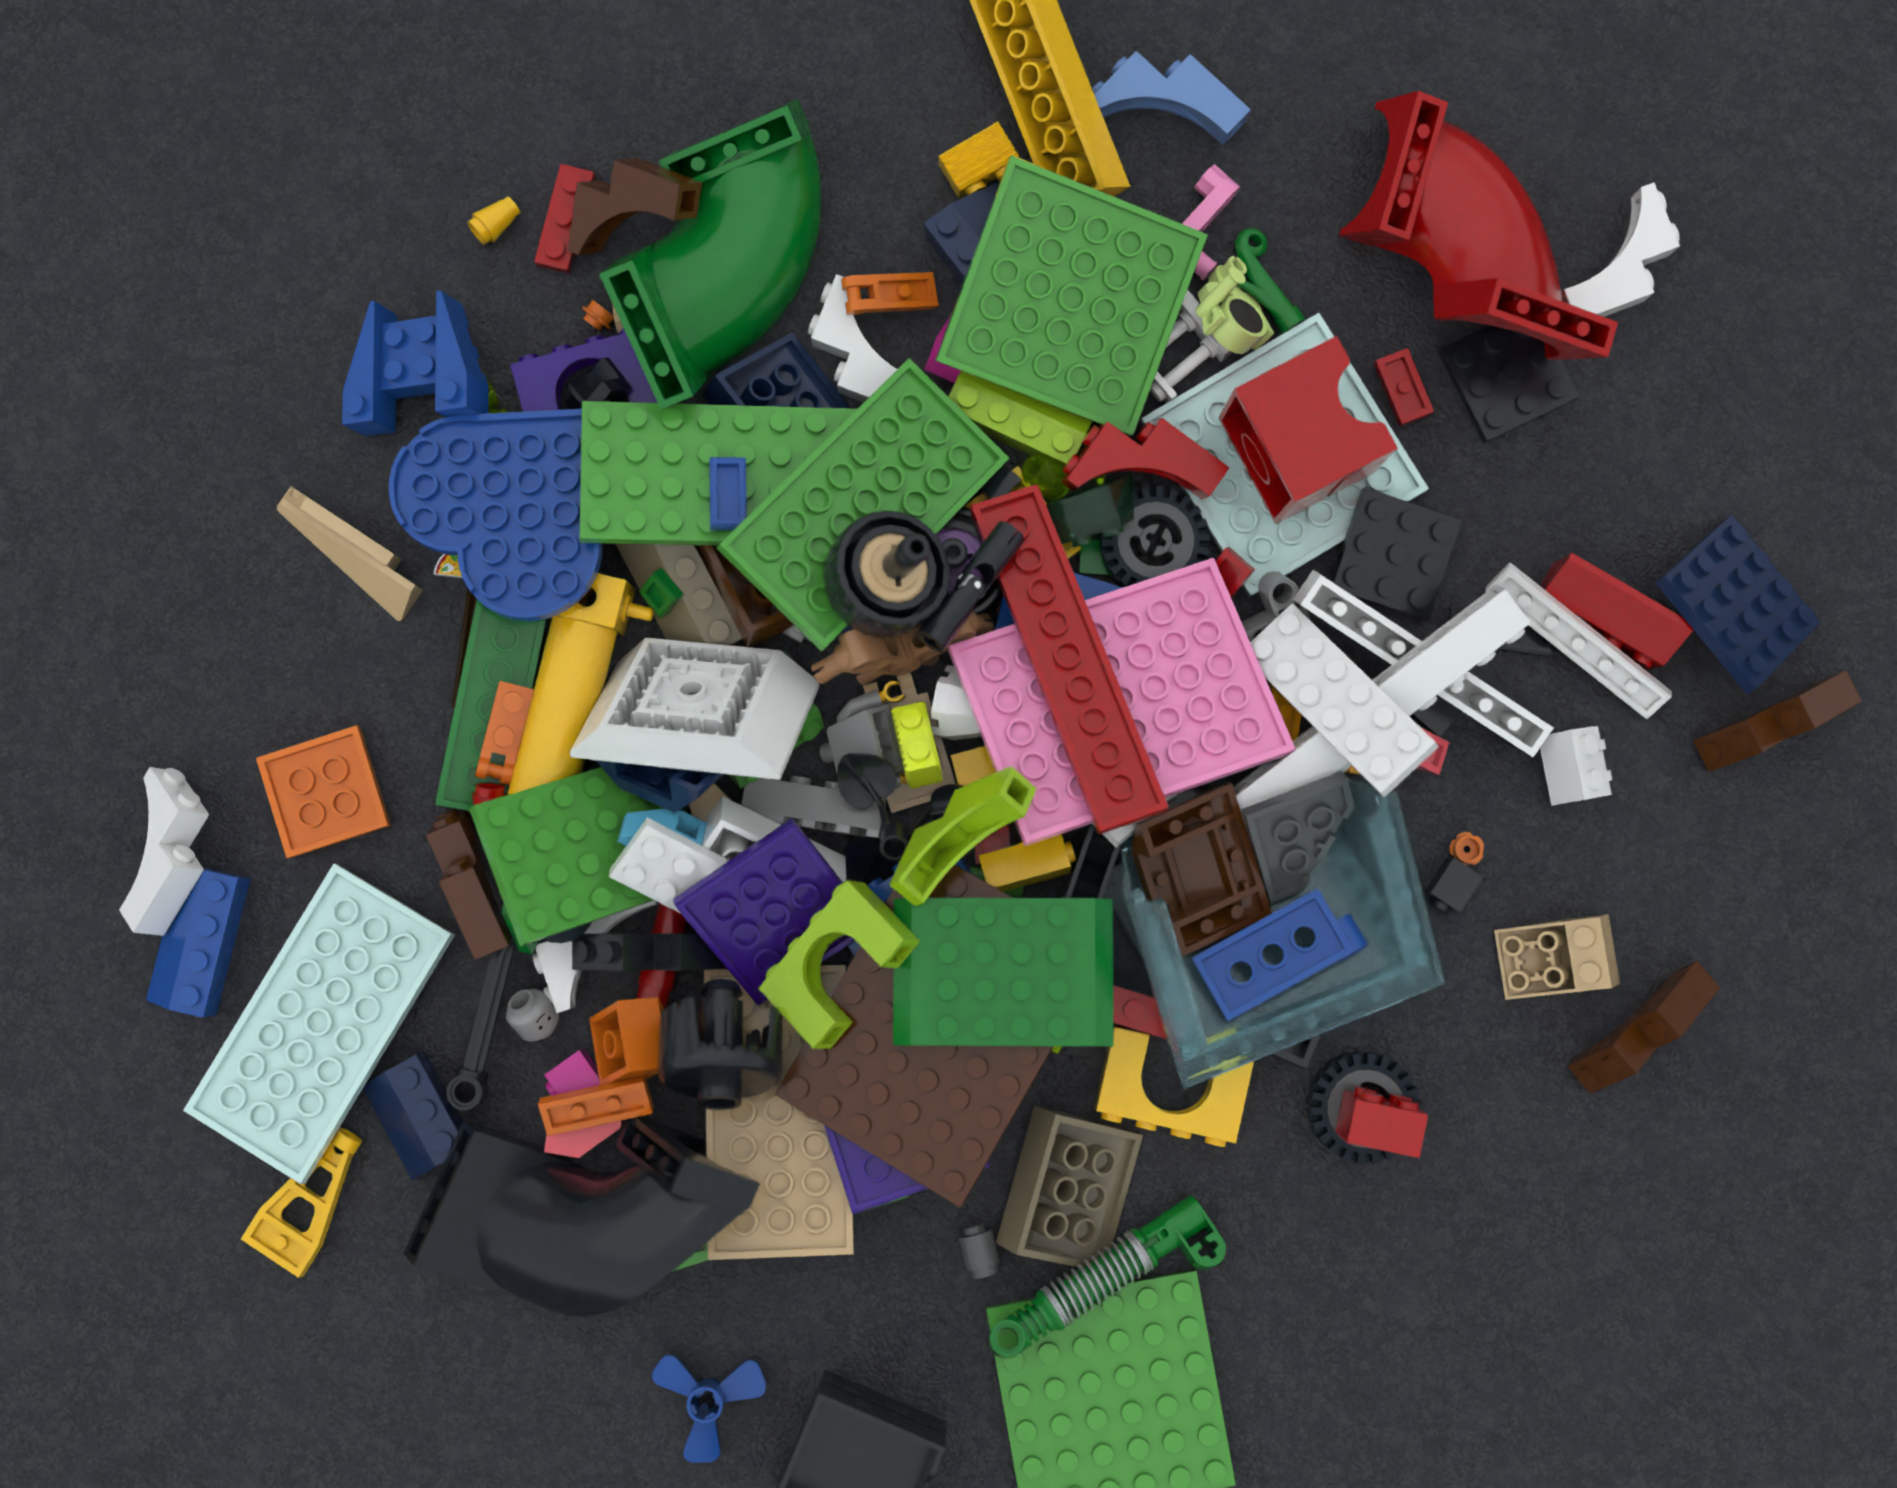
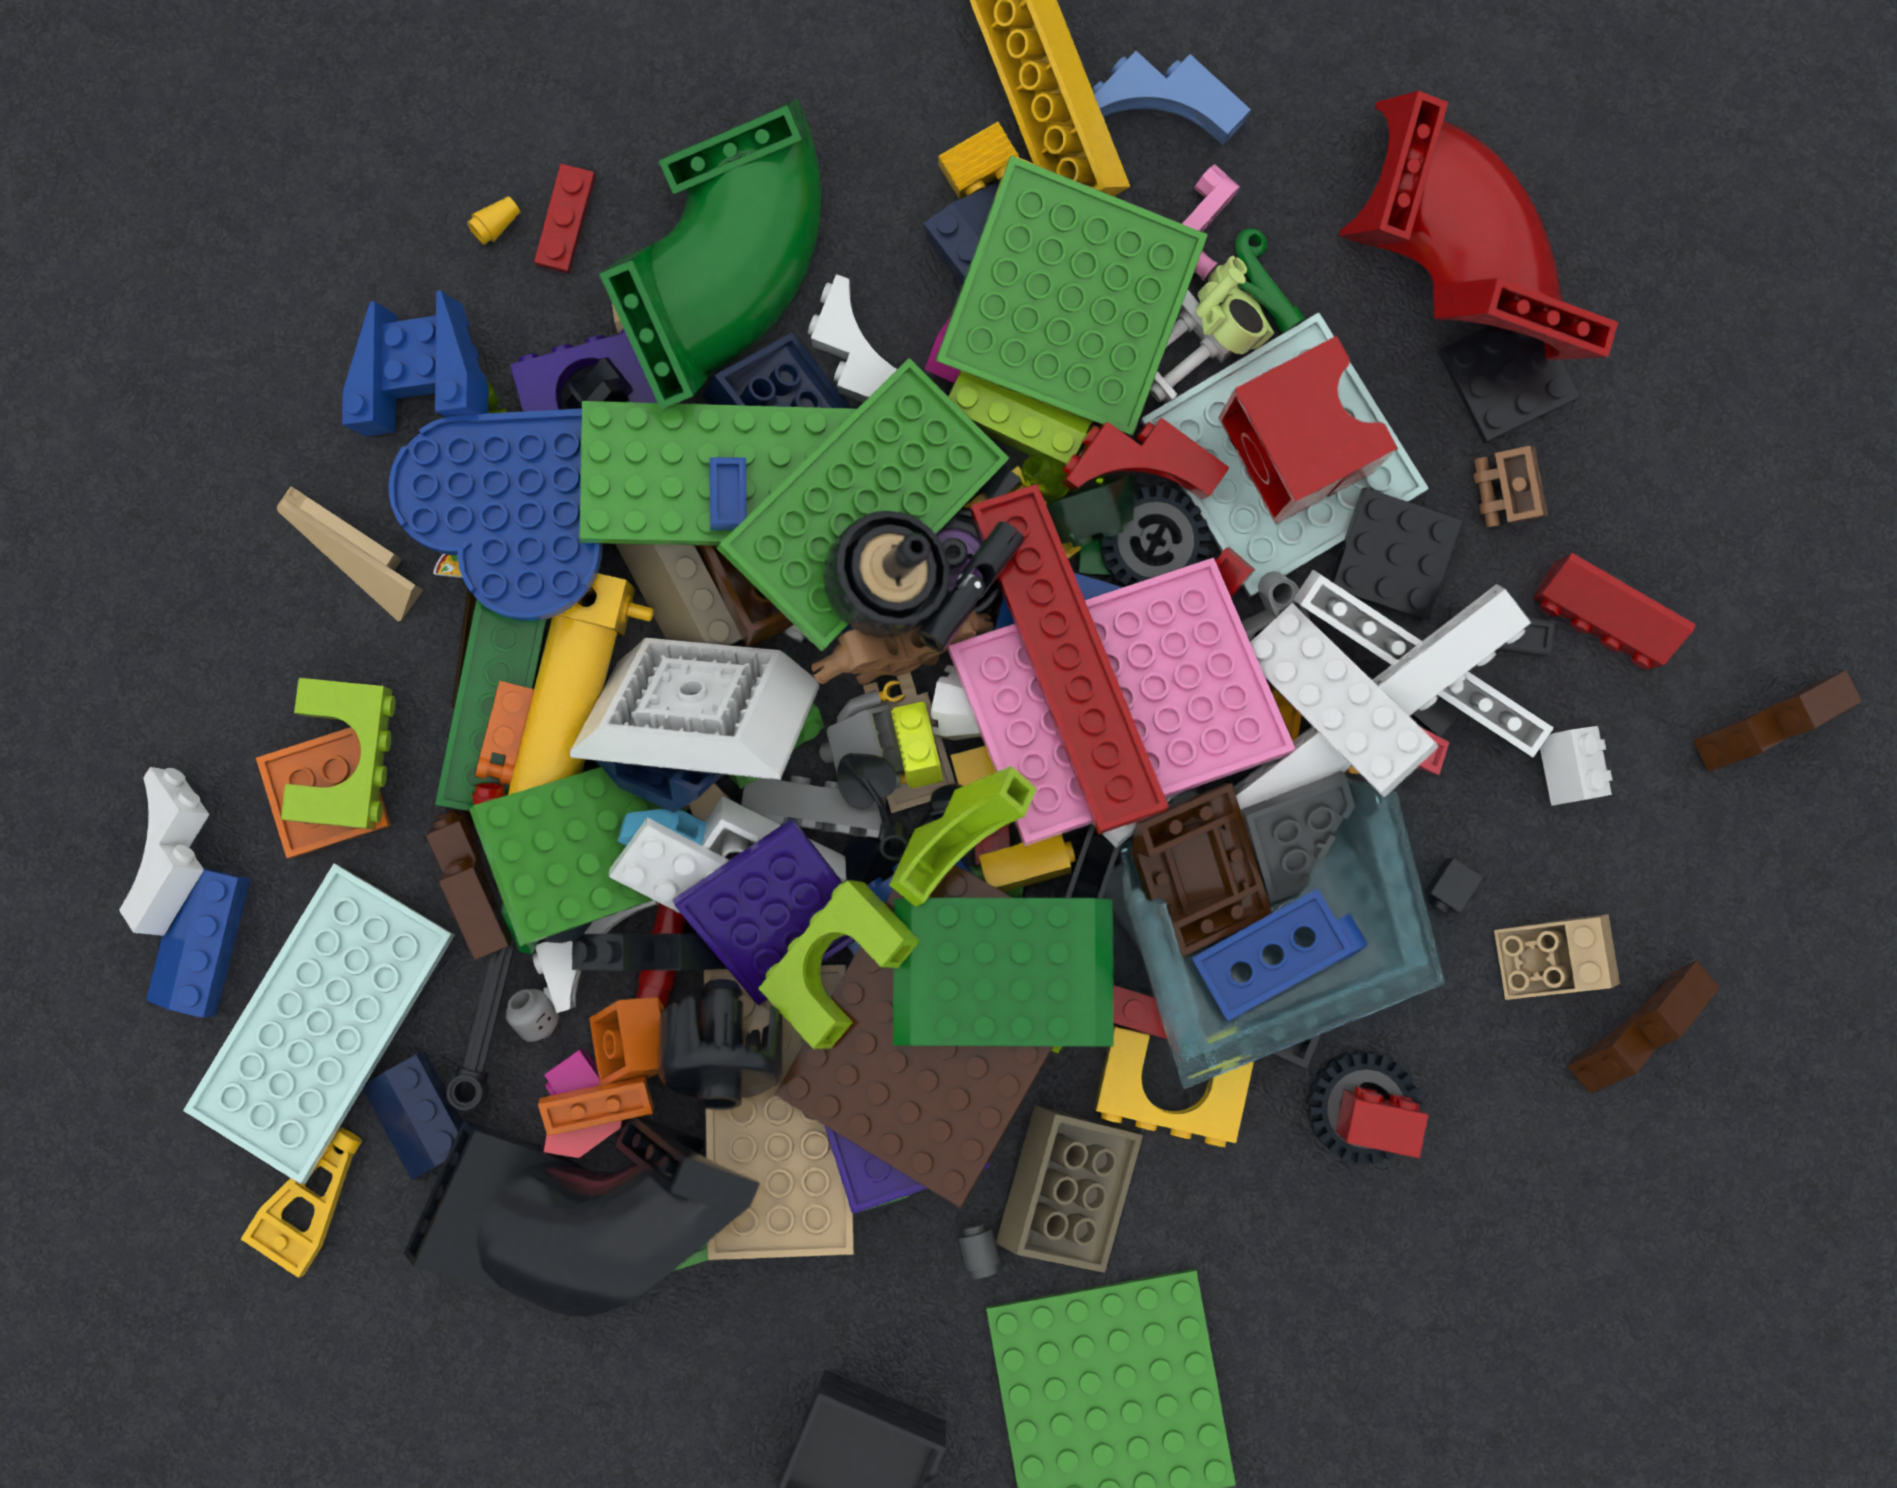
(356, 800): none -> lime arch
(597, 316): orange plate -> none
(633, 189): reddish brown arch -> none
(661, 592): green tile -> none
(743, 1383): blue piece -> none
(890, 292): orange plate -> none
(1110, 1270): green piece -> none
(1403, 387): red plate -> none
(1473, 842): orange plate -> none
(1519, 484): none -> medium nougat brick
(1583, 643): white tile -> none
(1625, 279): white arch -> none
(1738, 603): dark blue plate -> none

